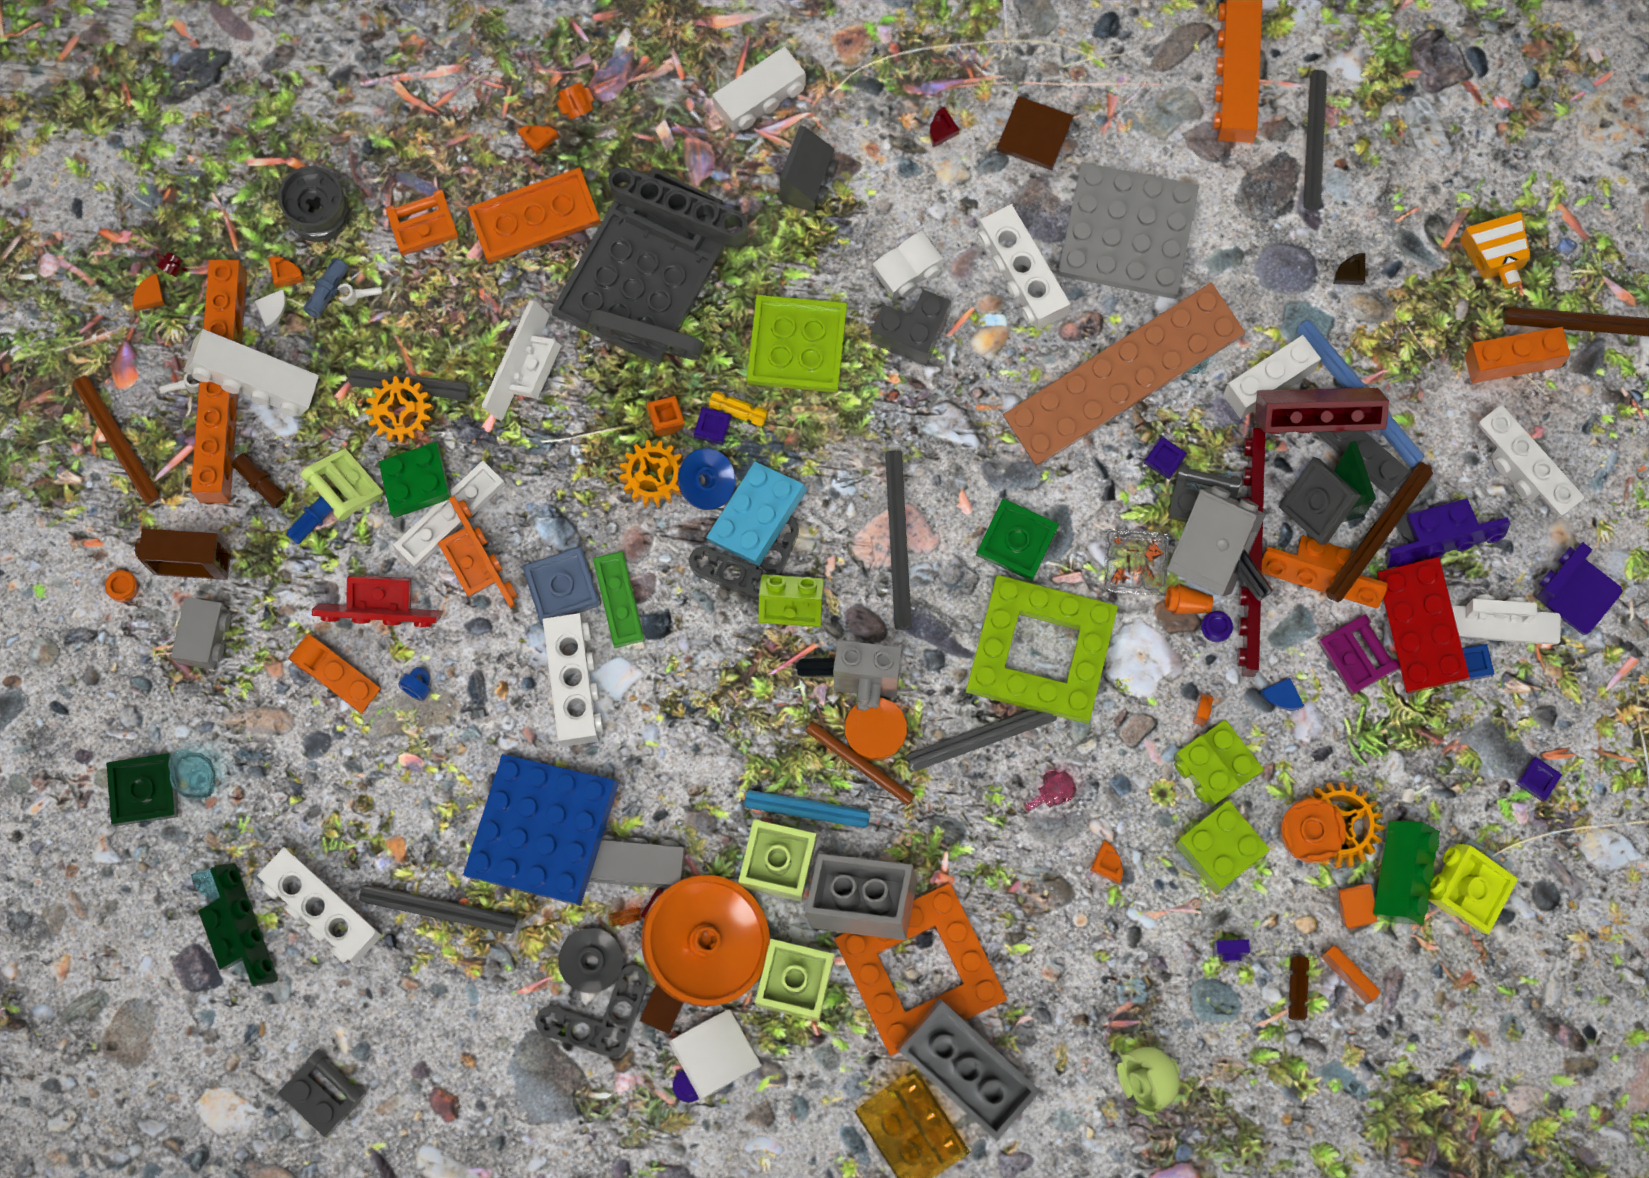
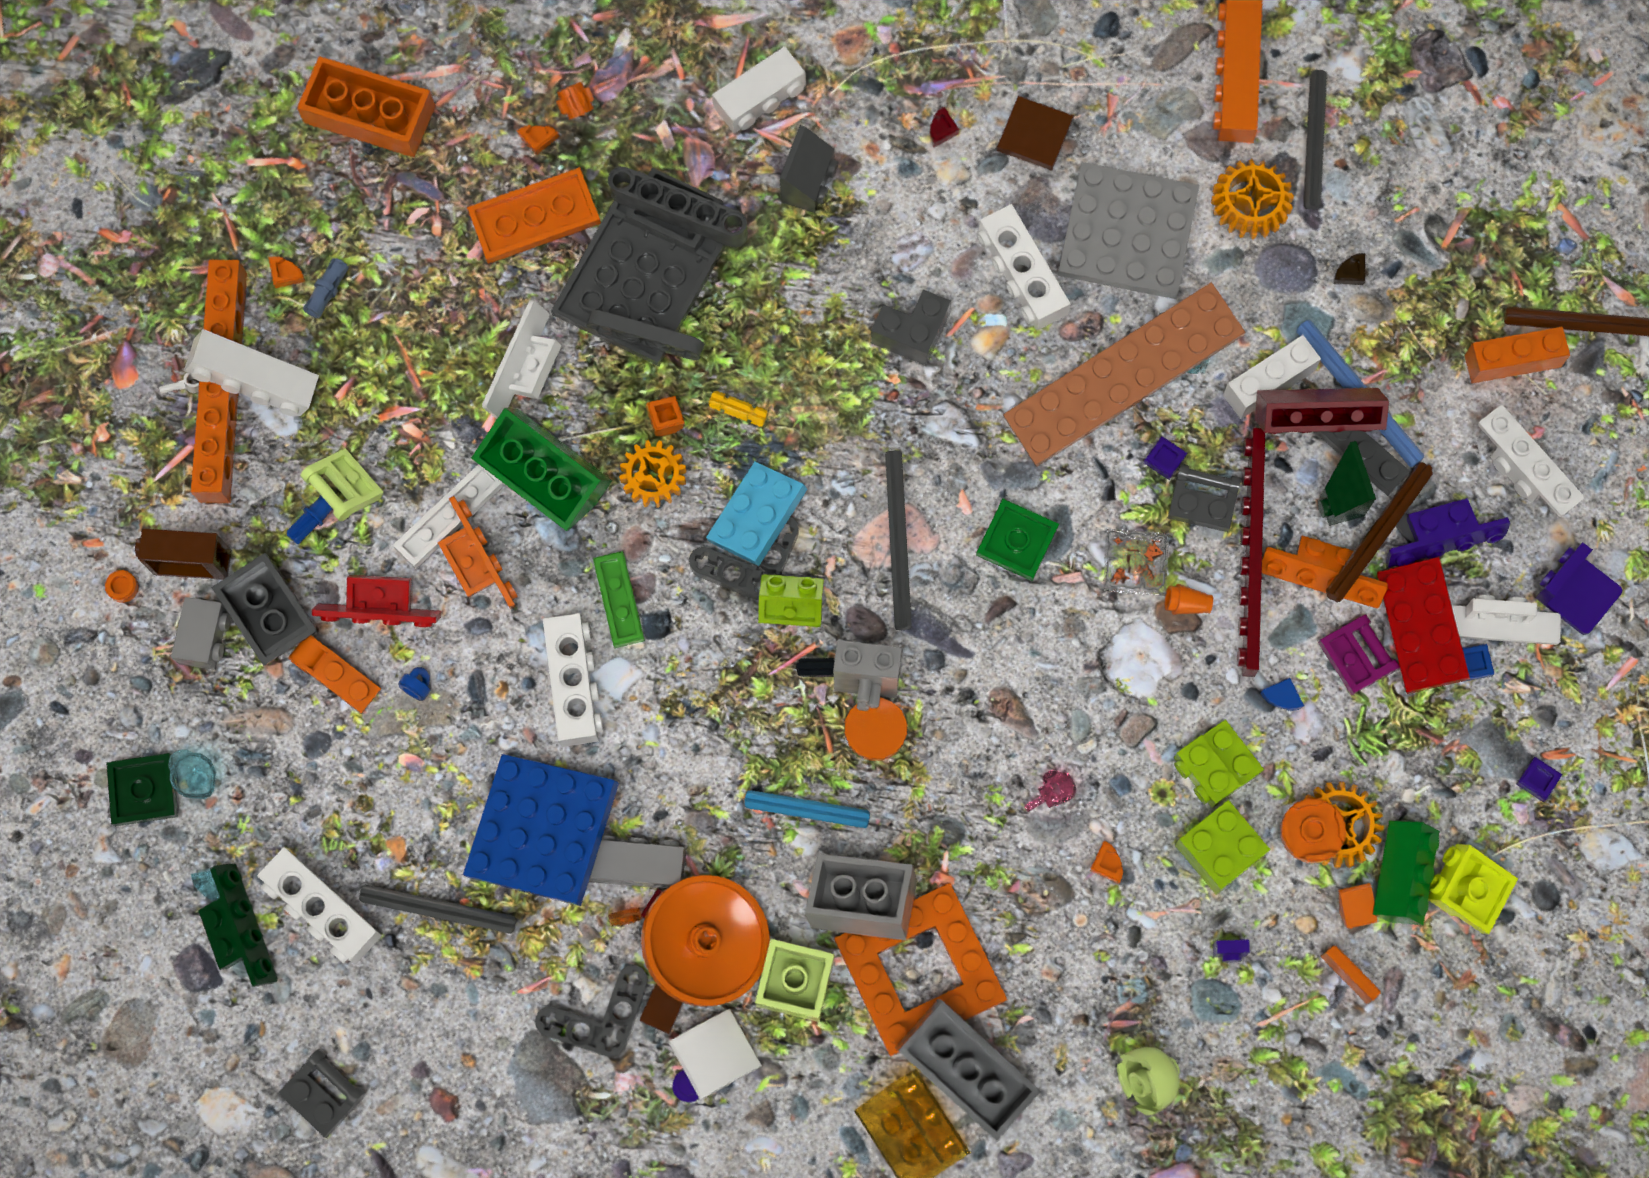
(116, 439): dark orange axle -> none
(148, 294): orange tile -> none
(170, 263): dark red plate -> none
(259, 480): reddish brown pin -> none
(264, 608): none -> dark grey slope
(272, 308): white tile -> none
(309, 189): dark grey wheel -> none
(353, 296): white hand -> none
(366, 106): none -> orange brick
(412, 409): light orange gear -> none
(414, 480): green plate -> none
(425, 229): orange plate -> none
(433, 386): dark grey axle -> none
(541, 468): none -> green slope
(561, 584): sand blue tile -> none
(579, 948): dark grey dish -> none
(712, 426): dark purple tile -> none
(718, 479): blue dish -> none
(777, 860): yellowish green brick -> none
(797, 343): lime plate -> none
(860, 763): dark orange bar -> none
(907, 265): white brick -> none
(977, 739): dark grey axle -> none
(1066, 700): lime plate -> none
(1203, 709): orange tile -> none
(1217, 626): dark purple plate -> none
(1218, 544): light grey piece -> none
(1274, 194): none -> light orange gear
(1298, 988): reddish brown axle -> none
(1319, 501): dark grey tile -> none
(1498, 248): light orange torso -> none

